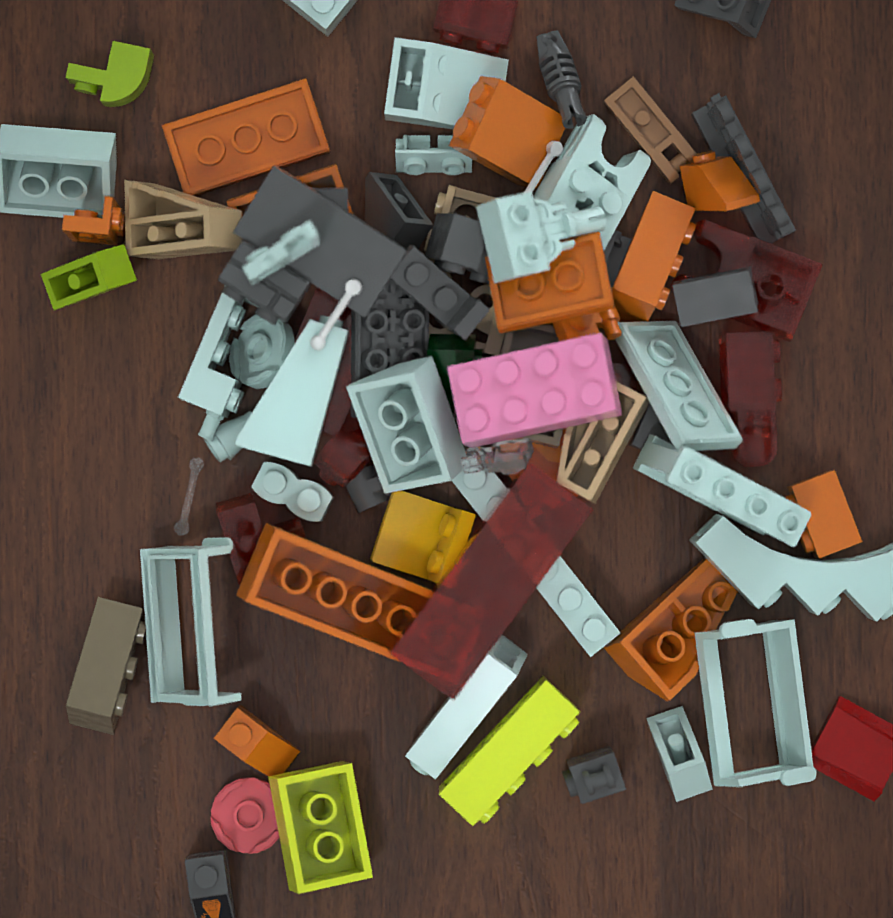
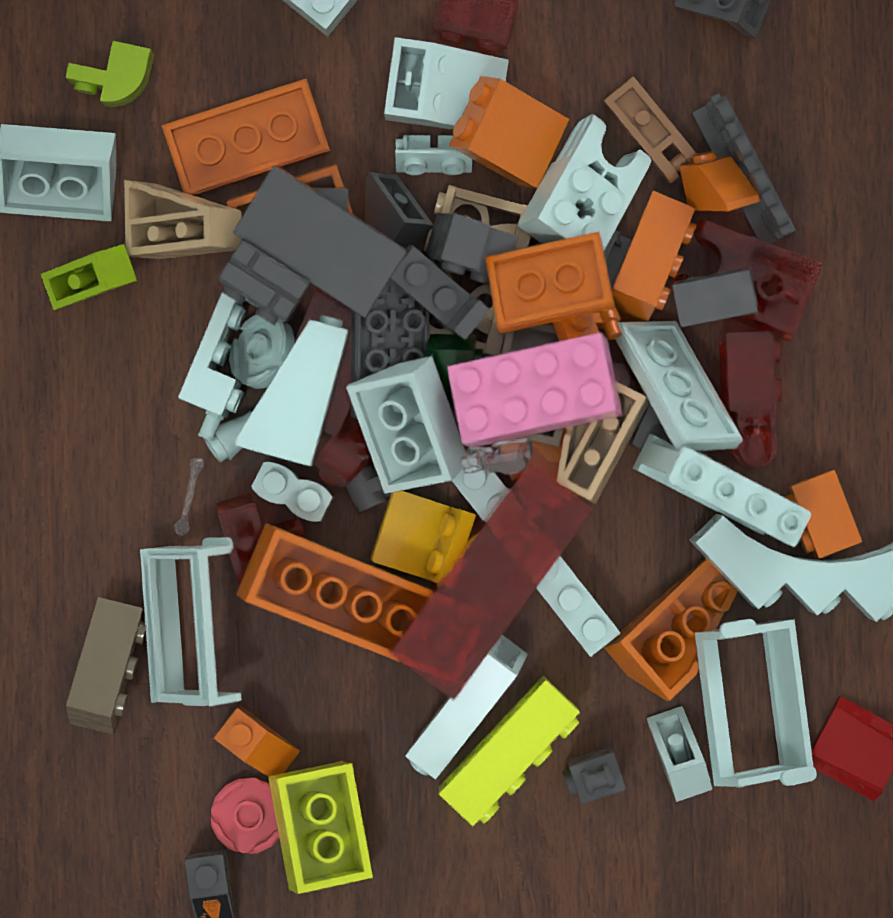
(88, 228): orange bracket -> none
(292, 246): light aqua wing -> none
(352, 288): white hinge -> none
(525, 234): light aqua brick -> none
(553, 149): white hinge -> none
(560, 77): dark grey hinge -> none

